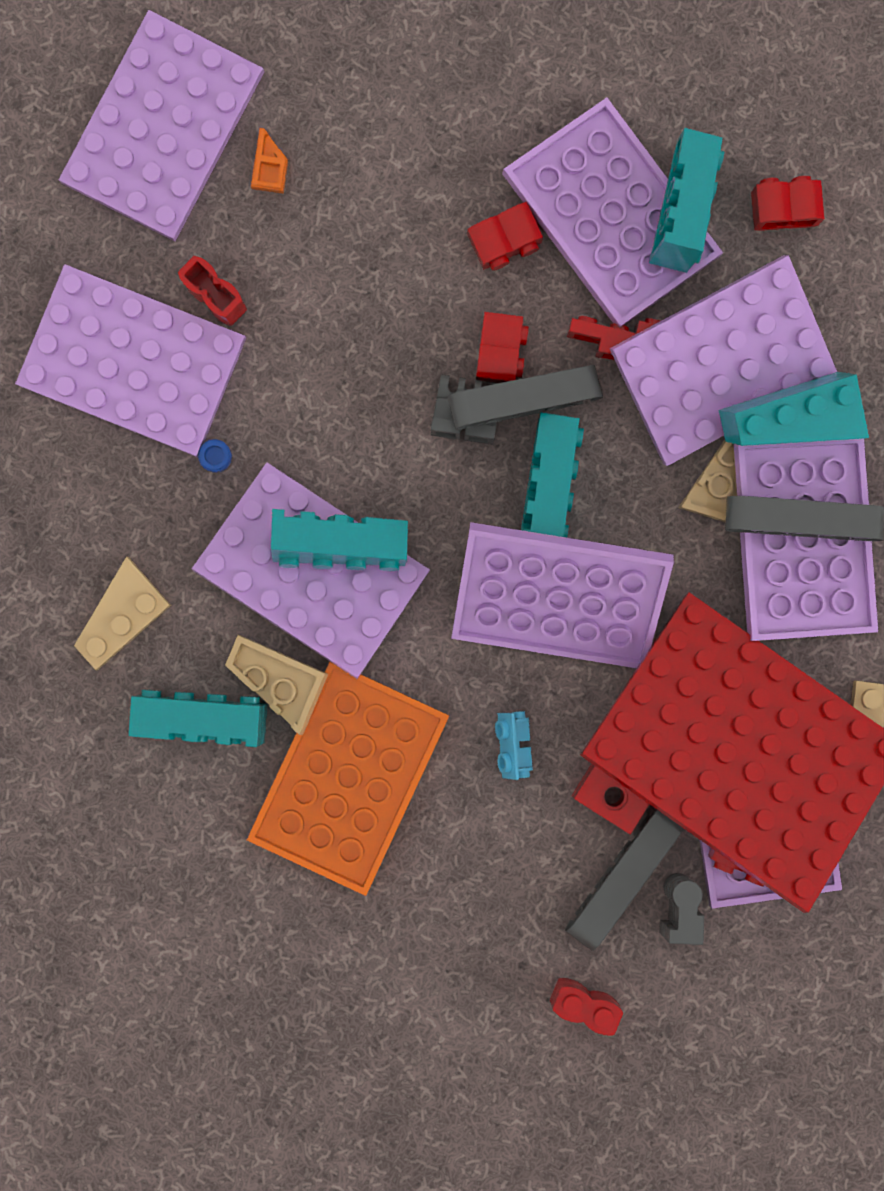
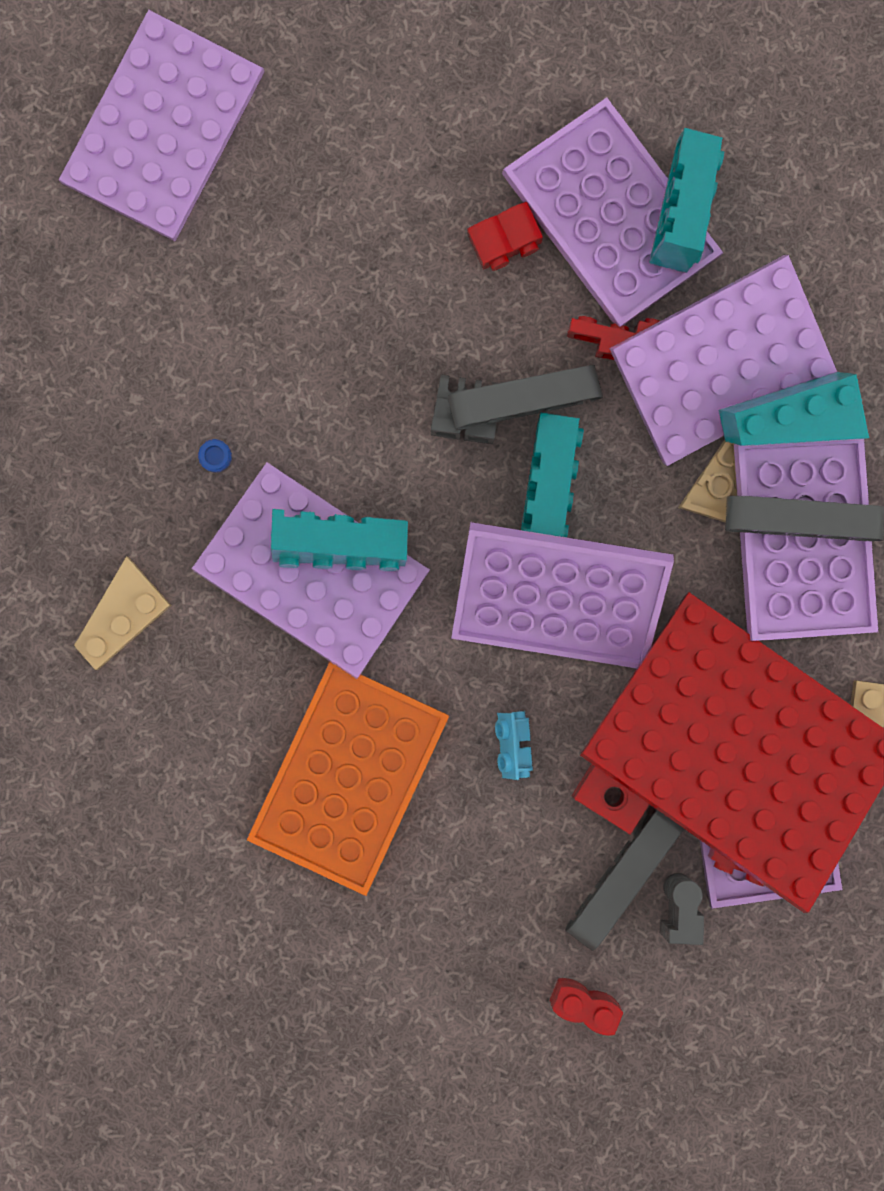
(131, 360): lavender plate -> none
(198, 718): teal wedge -> none
(208, 288): red brick -> none
(269, 165): orange tile -> none
(278, 679): tan wing -> none
(500, 348): red brick -> none
(787, 204): red brick -> none

